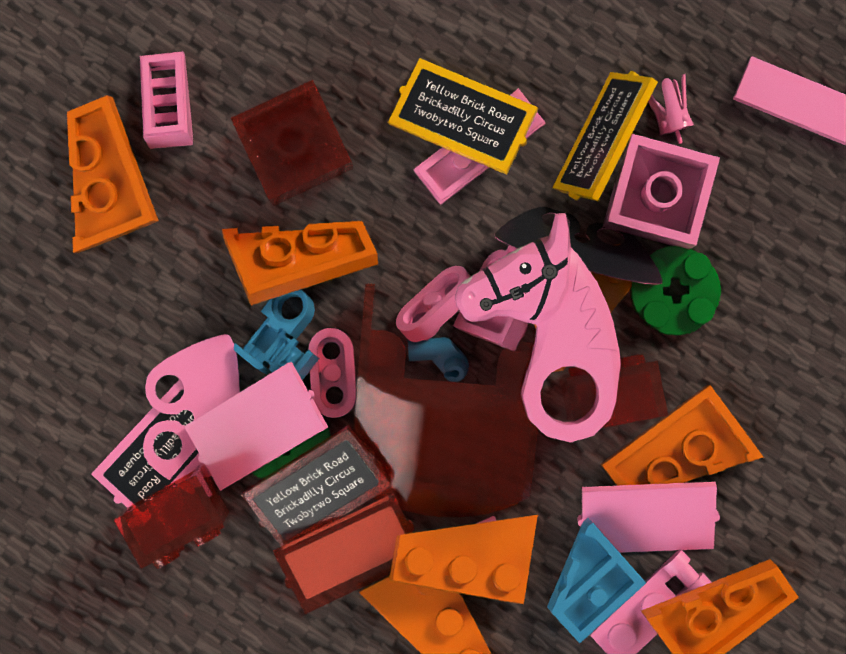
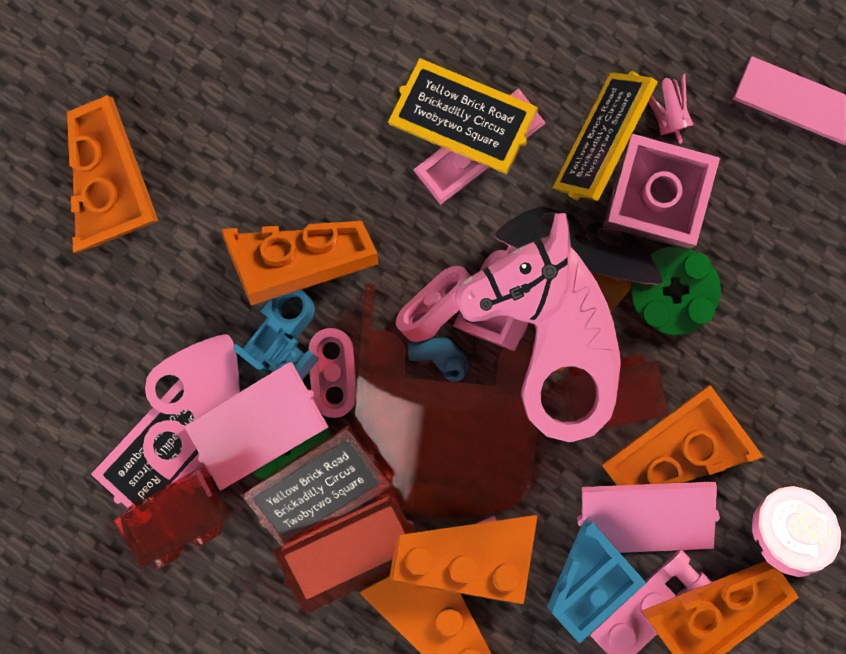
(165, 135): bright pink slope -> none
(292, 143): clear red brick -> none
(796, 531): none -> tile

